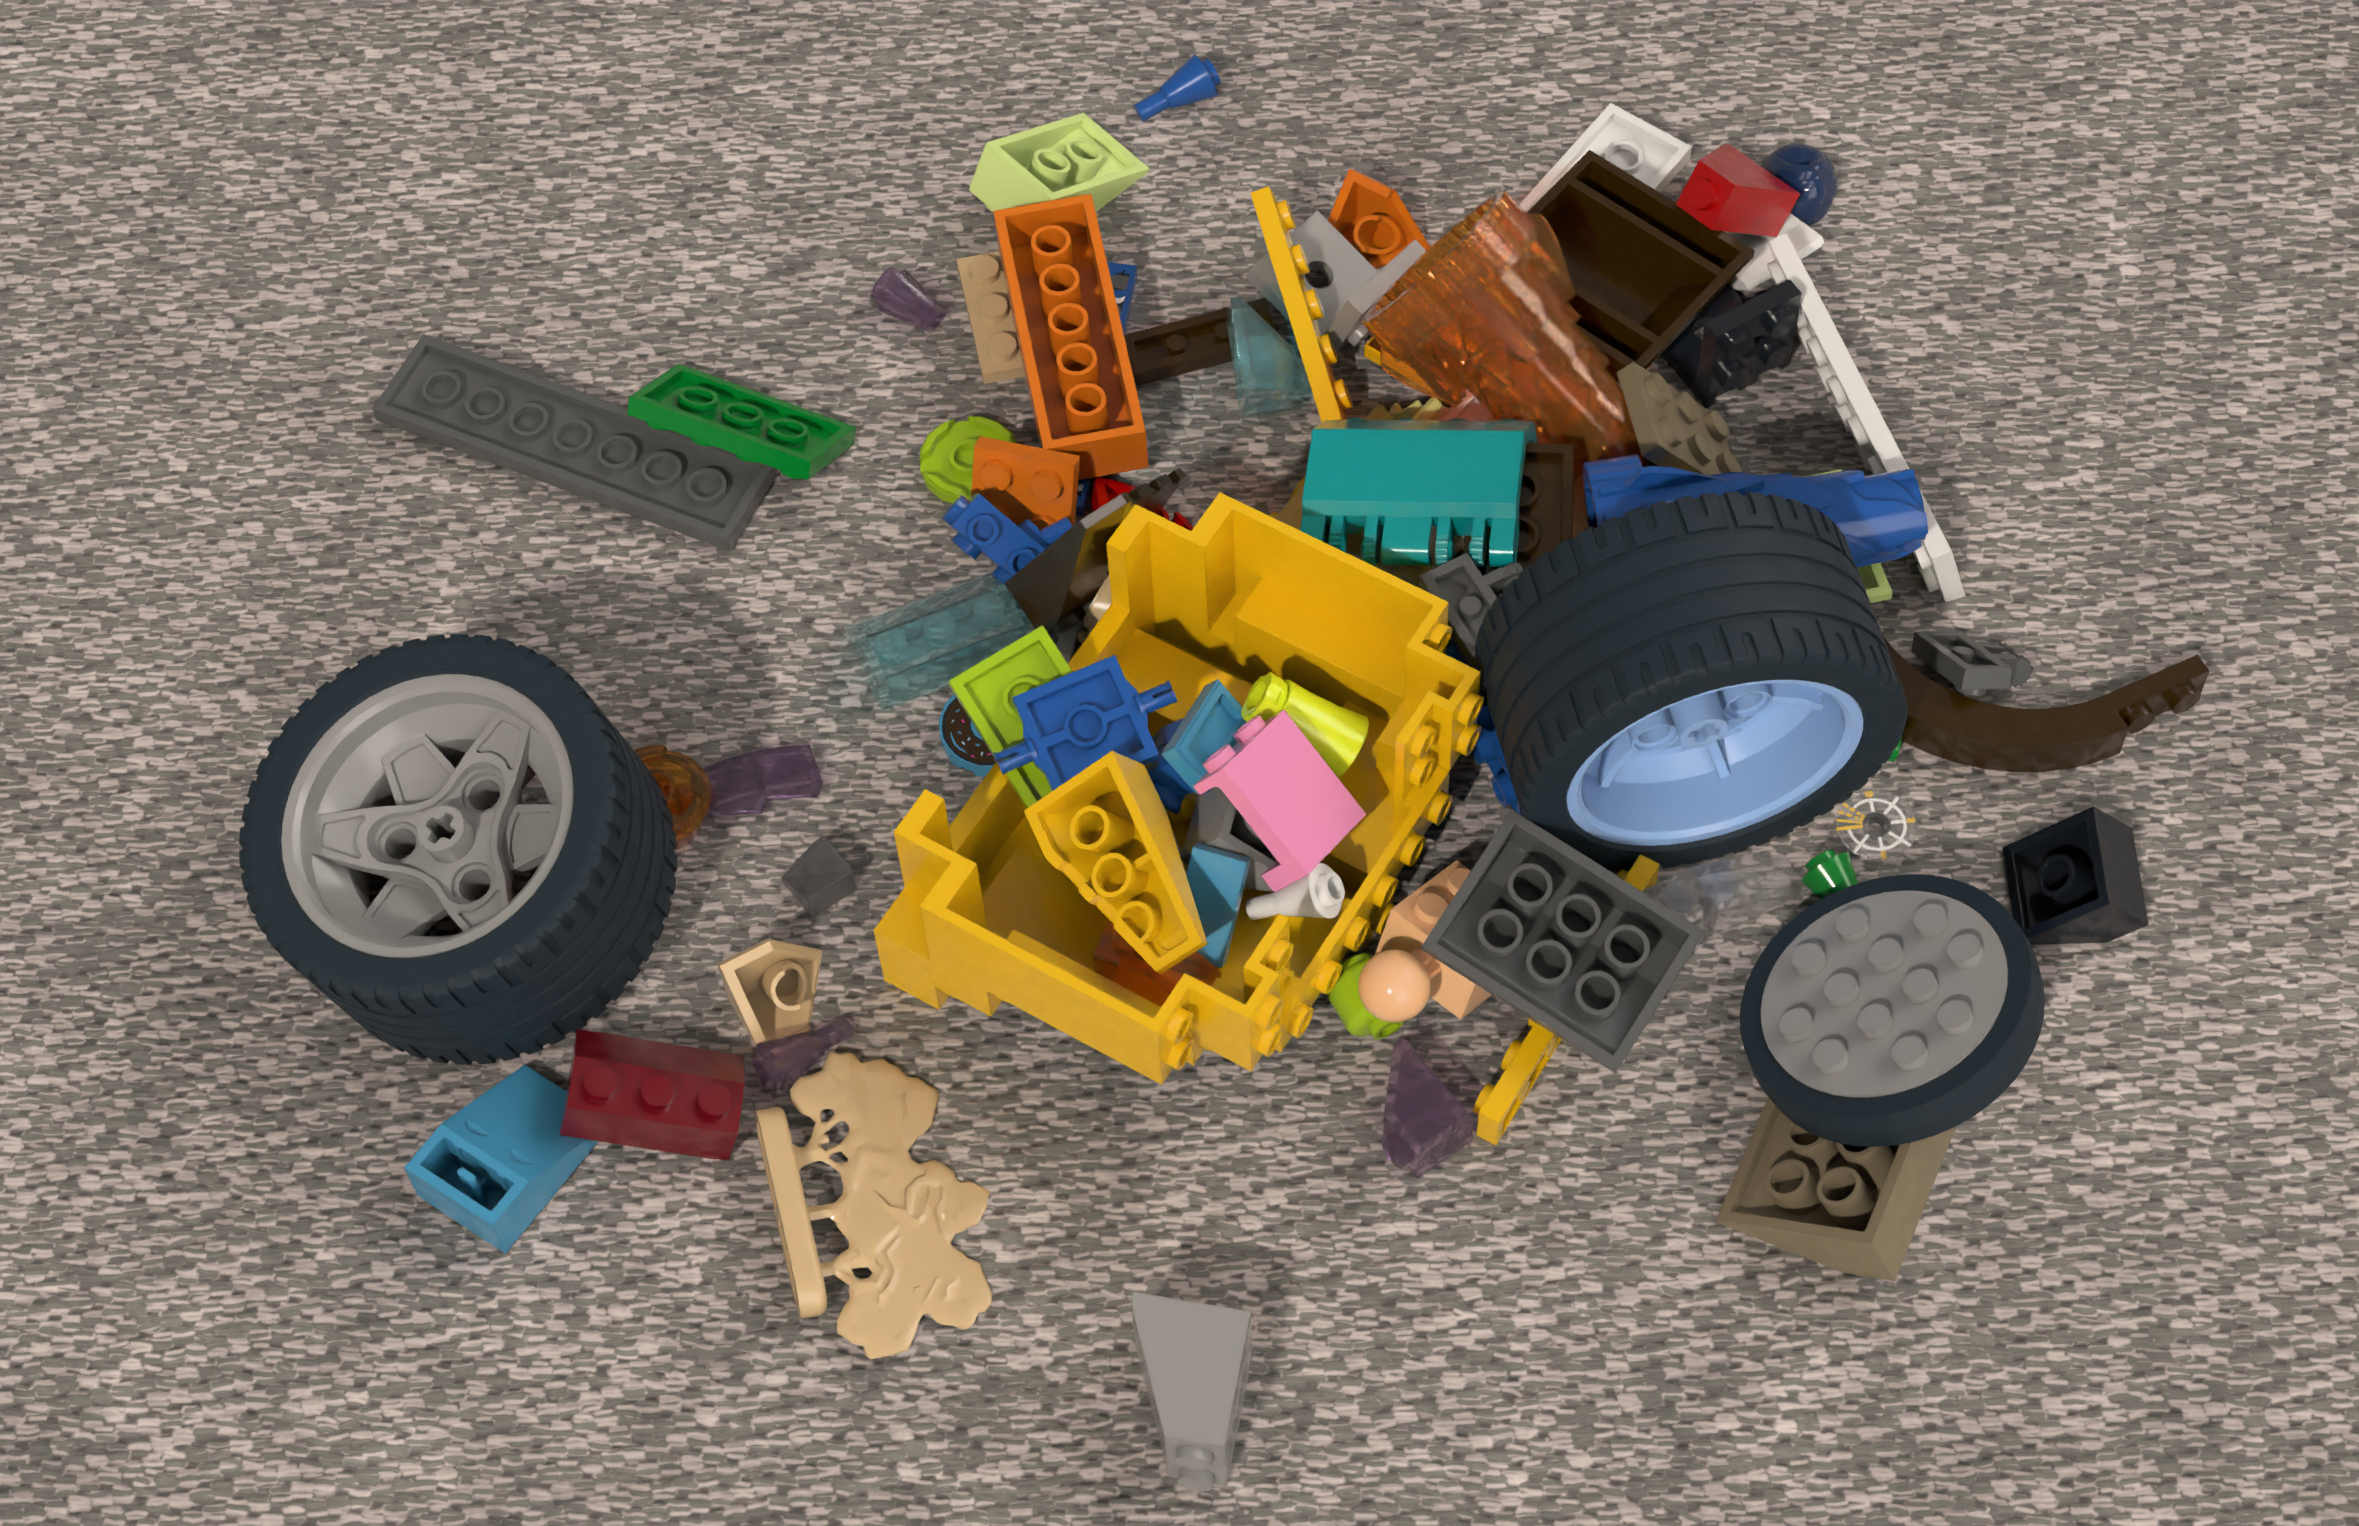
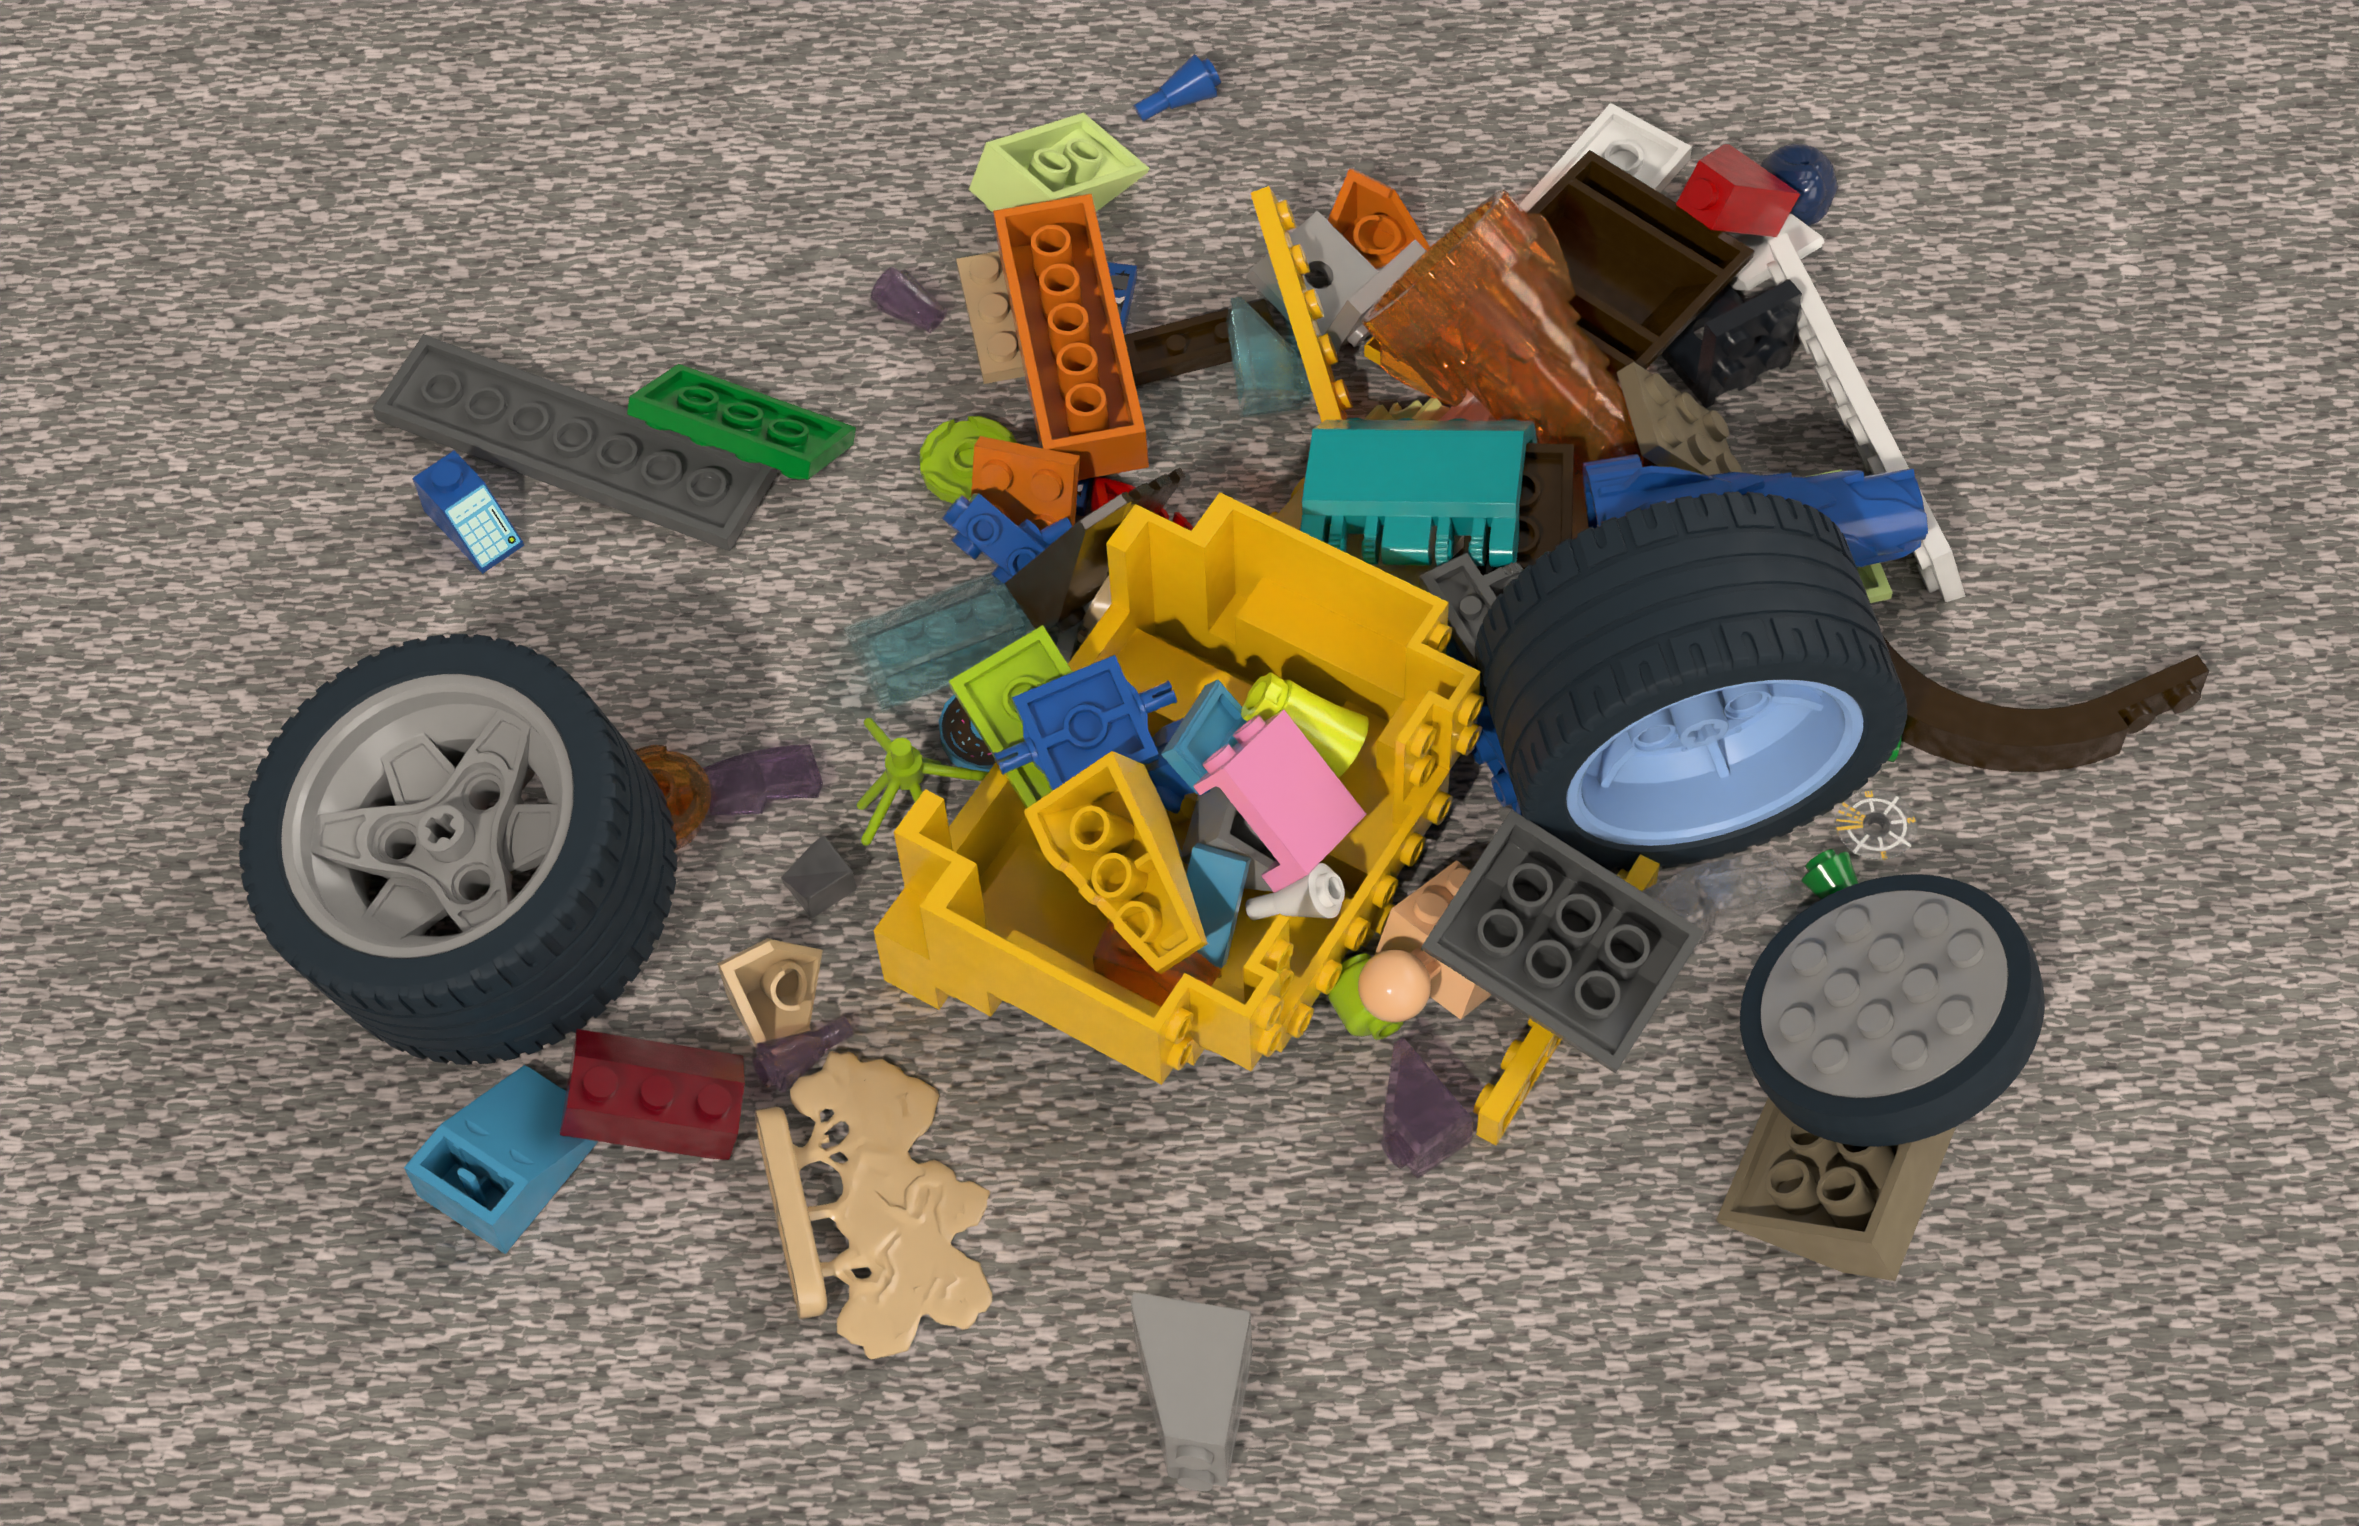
(466, 511): none -> slope
(903, 771): none -> lime plant
(1971, 664): dark grey hinge -> none
(2076, 881): black slope -> none

